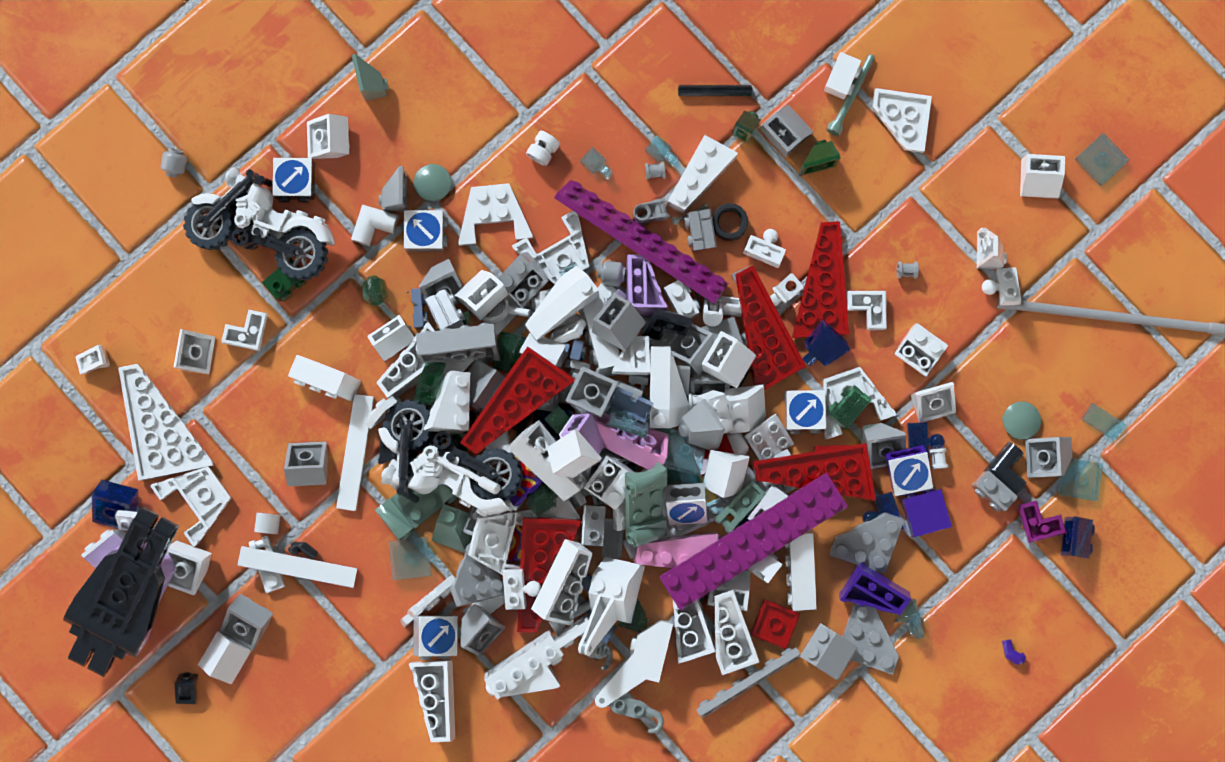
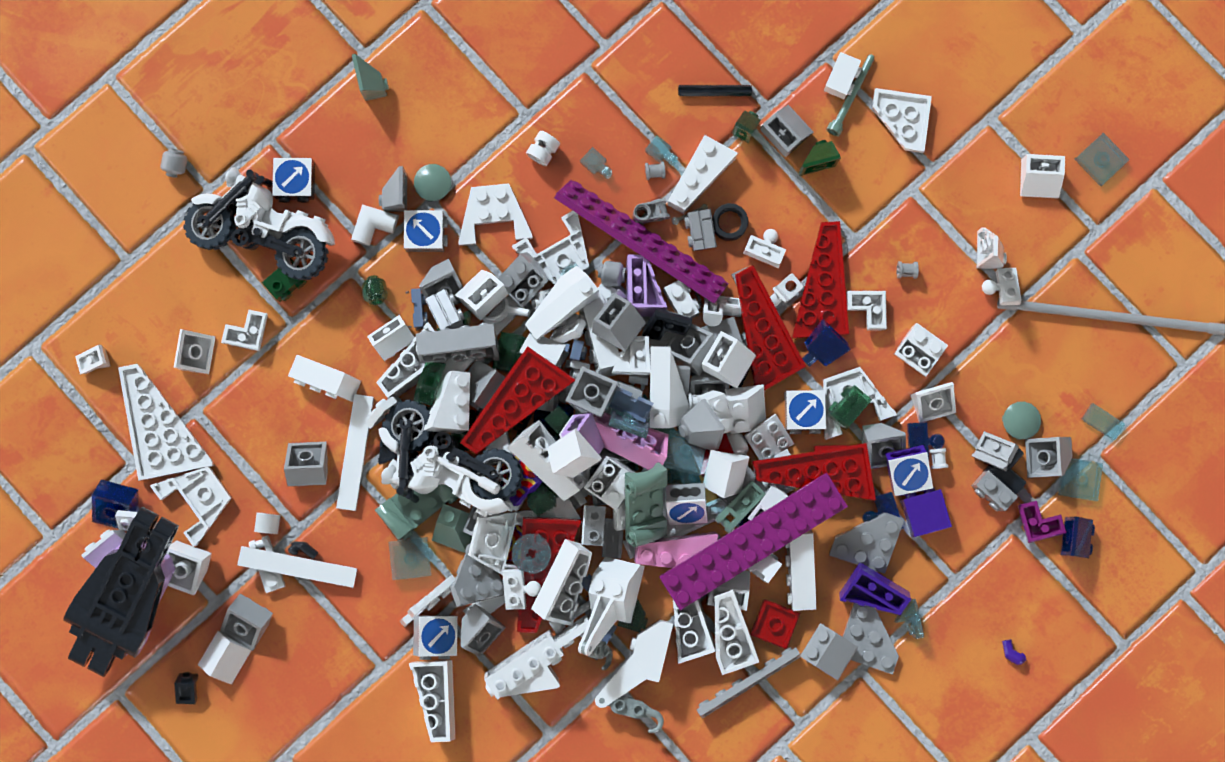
(328, 137): white slope -> none
(530, 564): none -> clear light blue plate
(995, 451): none -> plate

